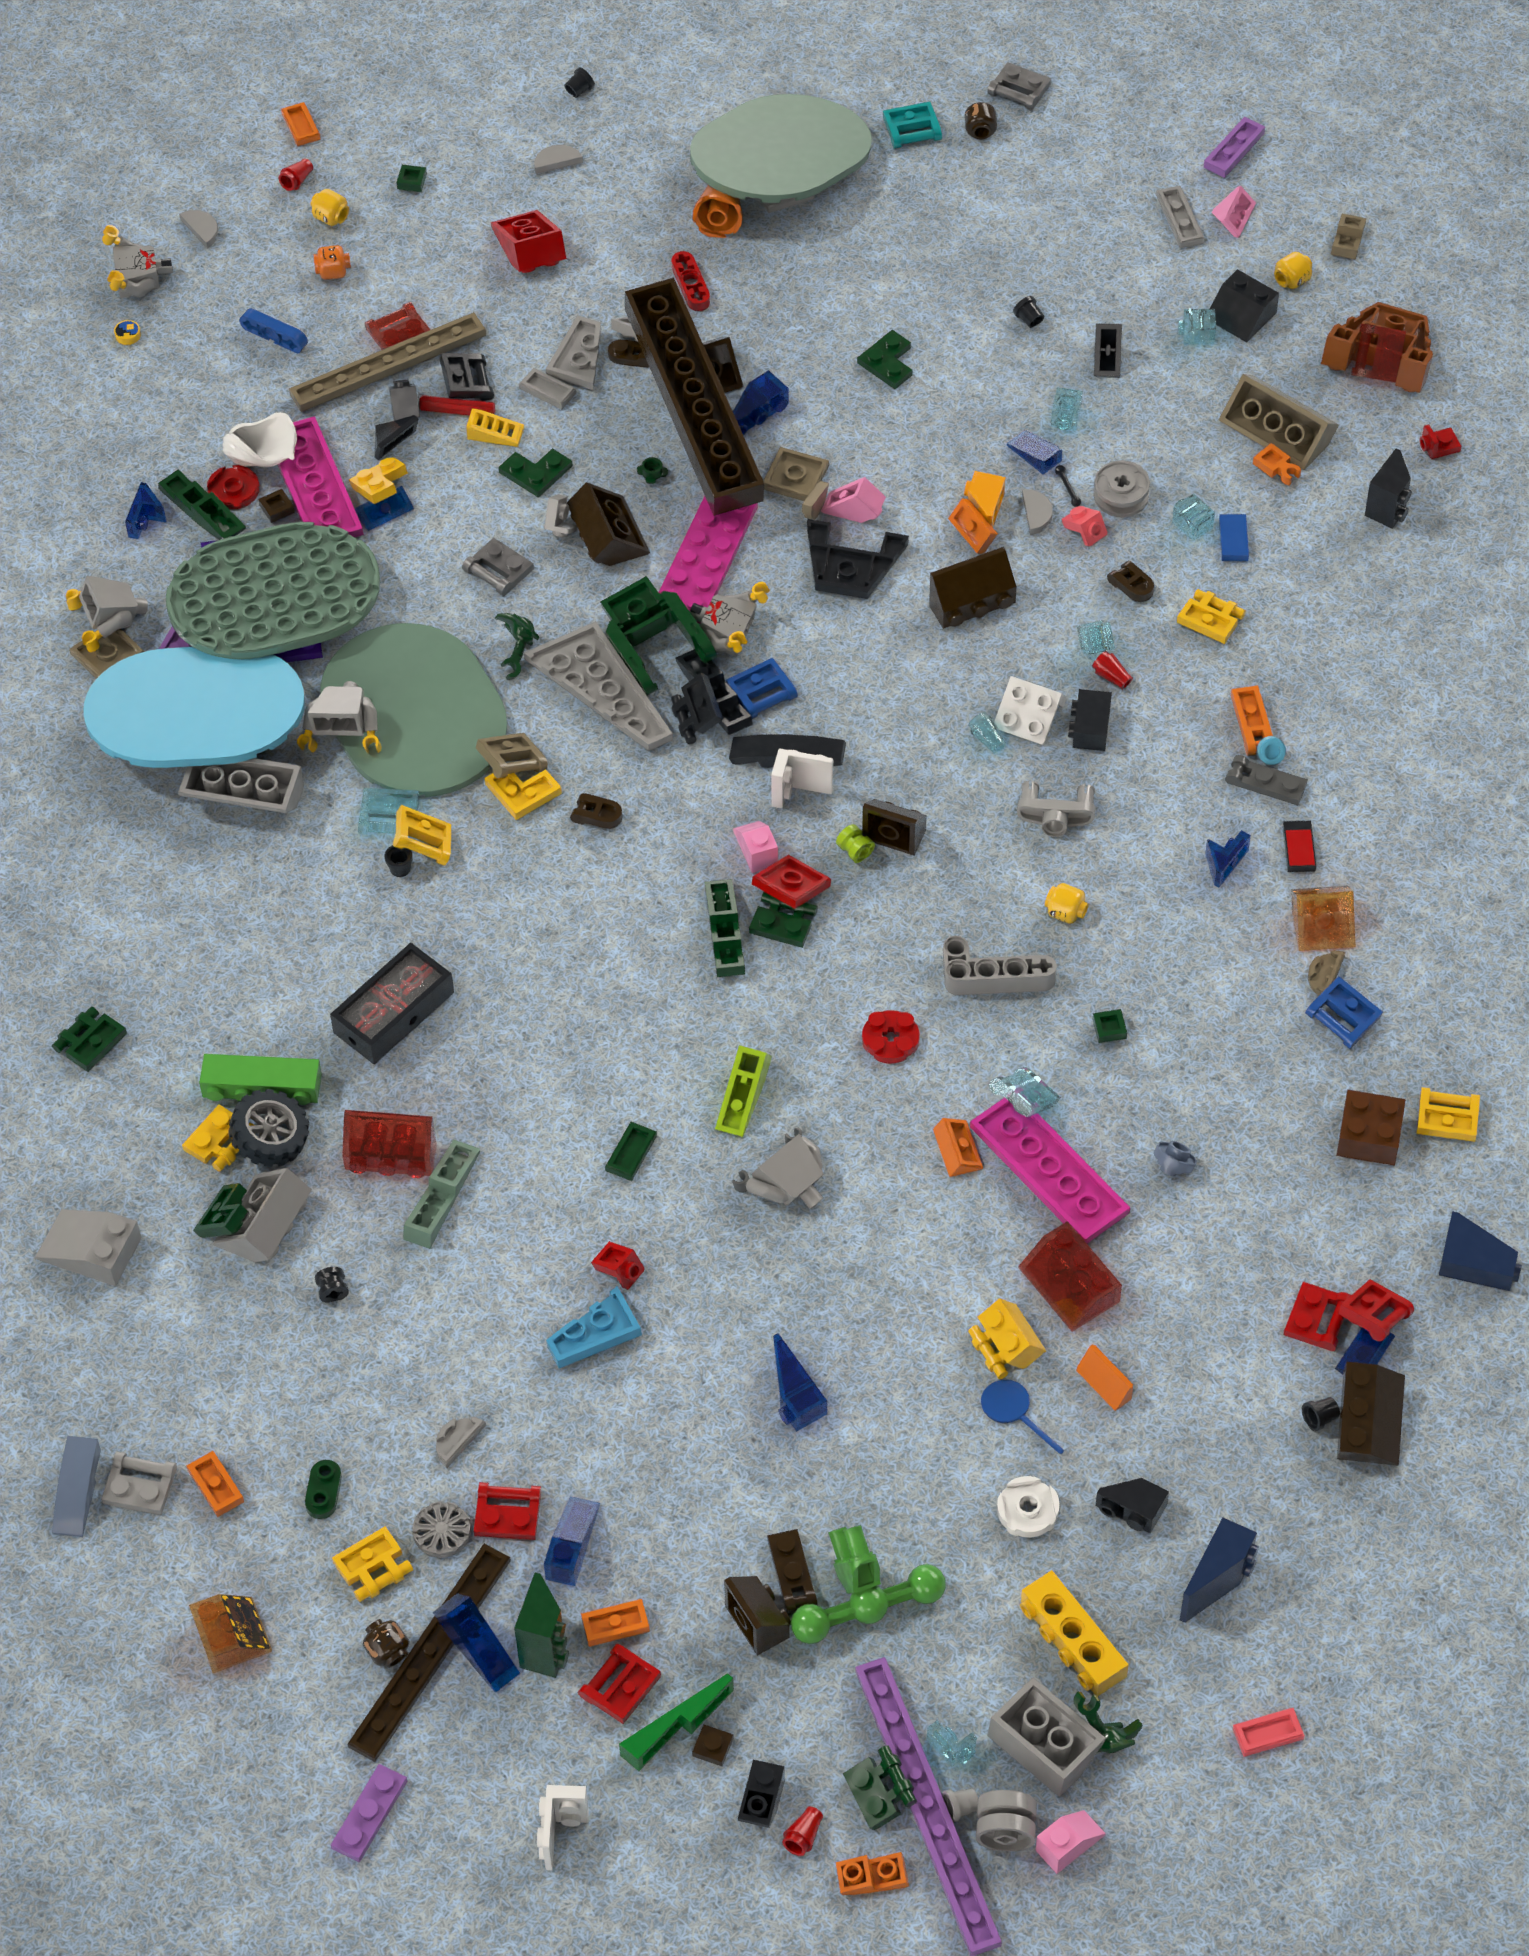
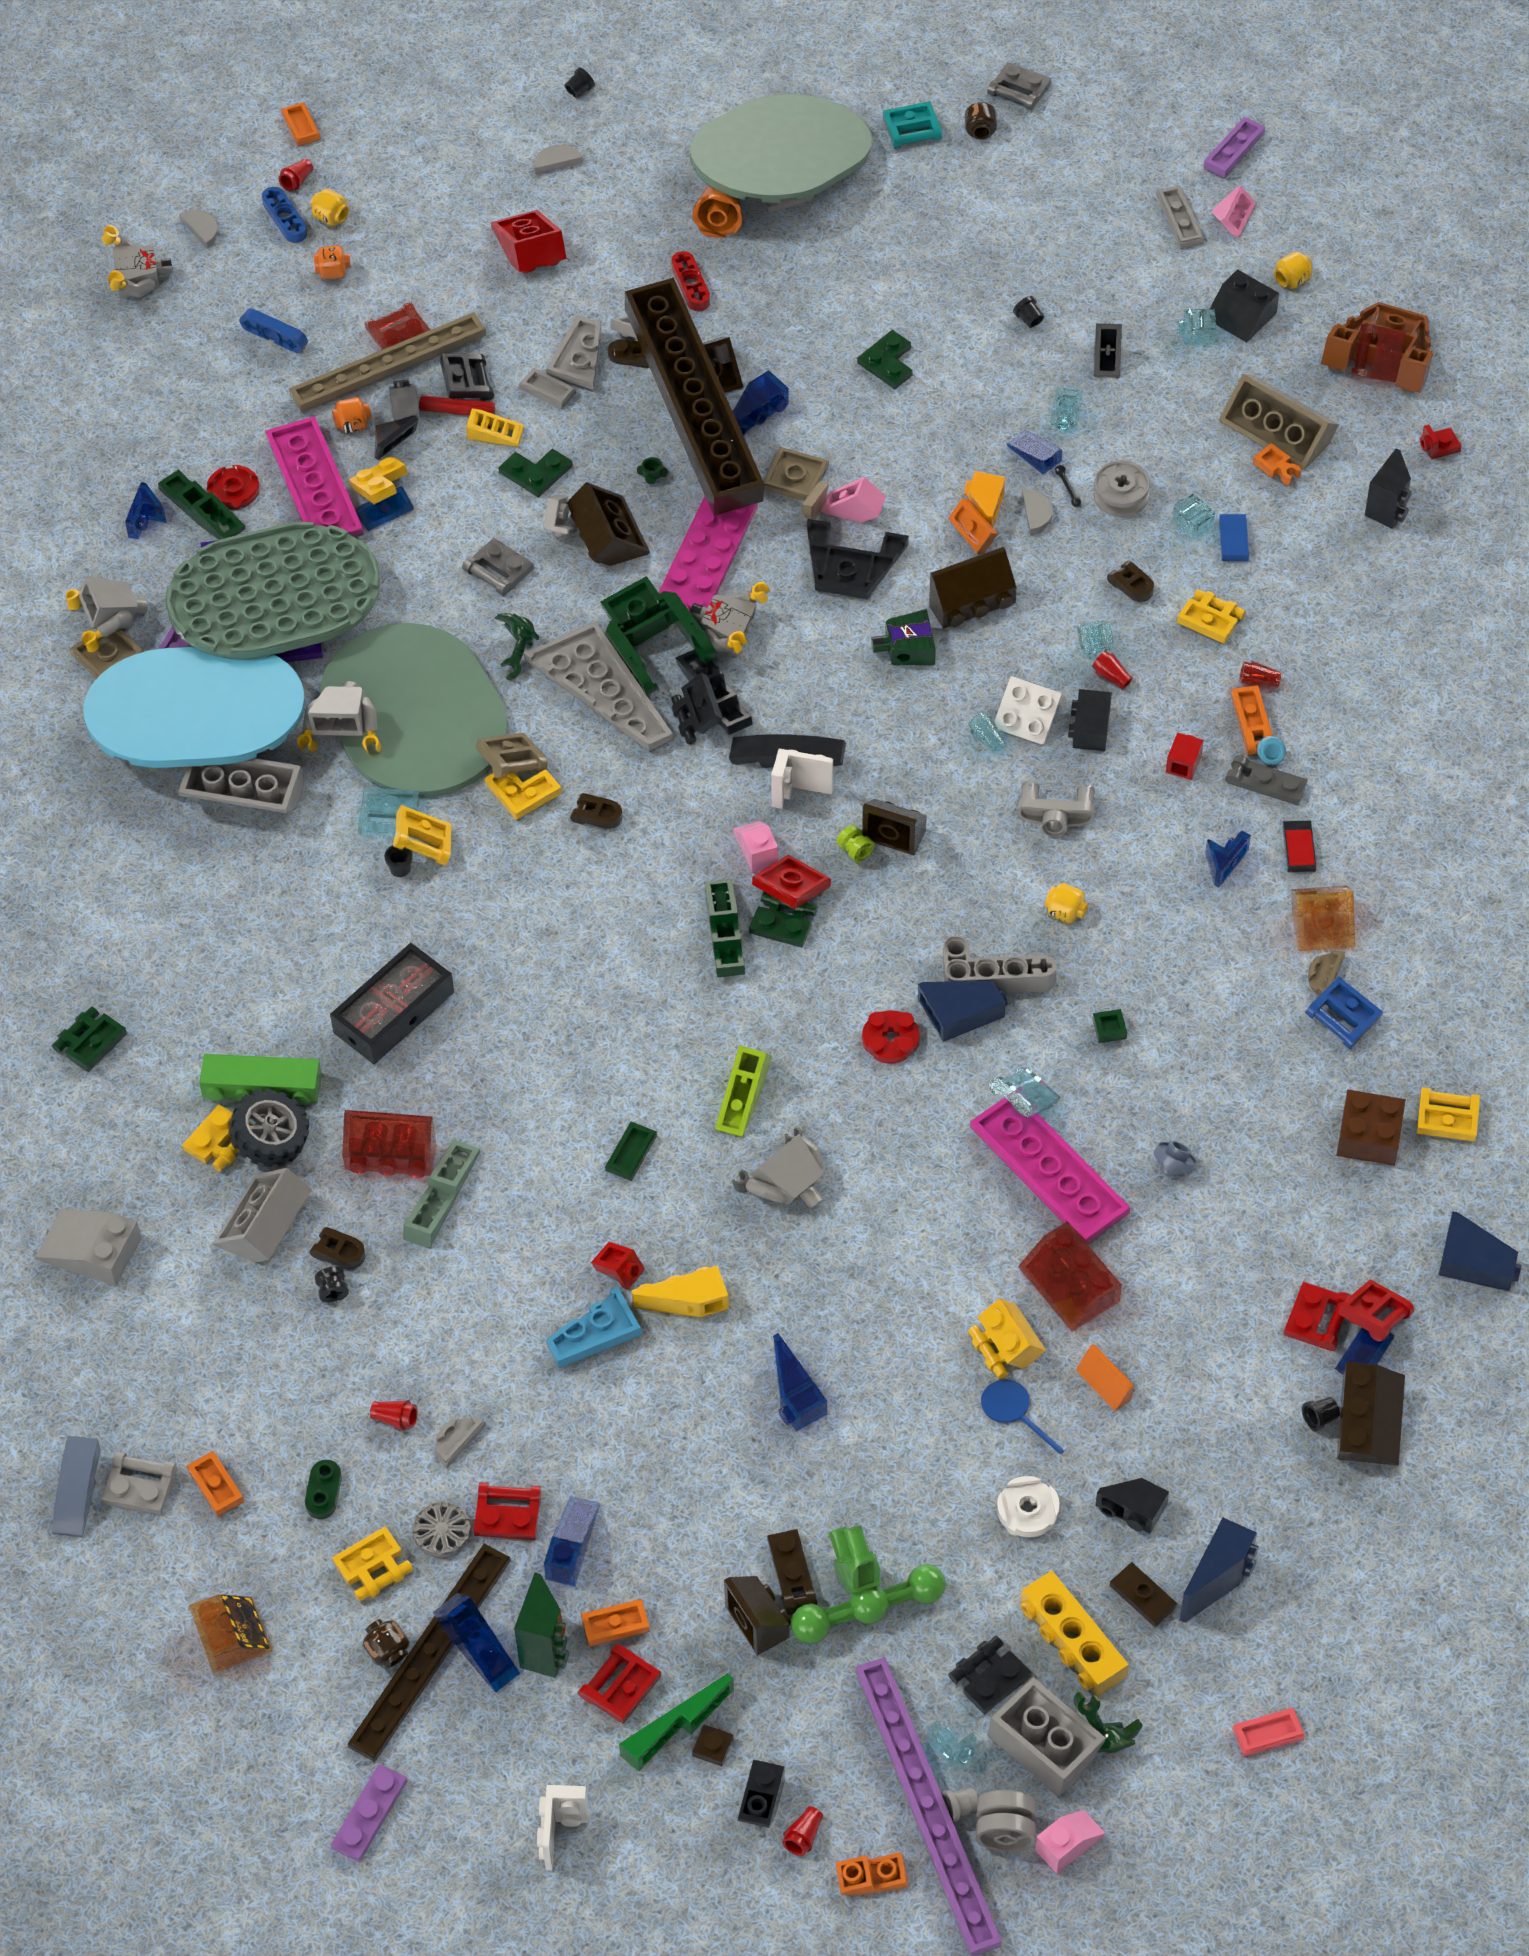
(127, 332): tile -> none
(224, 1213): dark green plate -> none
(261, 442): white piece -> none
(276, 505): dark brown plate -> none
(284, 205): none -> blue beam
(348, 1251): none -> dark brown plate
(351, 415): none -> orange head
(395, 1413): none -> red cone
(411, 178): dark green plate -> none
(689, 1294): none -> yellow slope
(758, 681): blue plate -> none
(872, 1792): dark green plate -> none
(907, 640): none -> dark green torso
(957, 1146): orange slope -> none
(961, 1005): none -> dark blue slope
(995, 1682): none -> black plate
(1087, 522): coral bracket -> none
(1143, 1594): none -> dark brown plate
(1184, 756): none -> red brick
(1258, 674): none -> clear red cone
(1348, 236): dark tan slope -> none

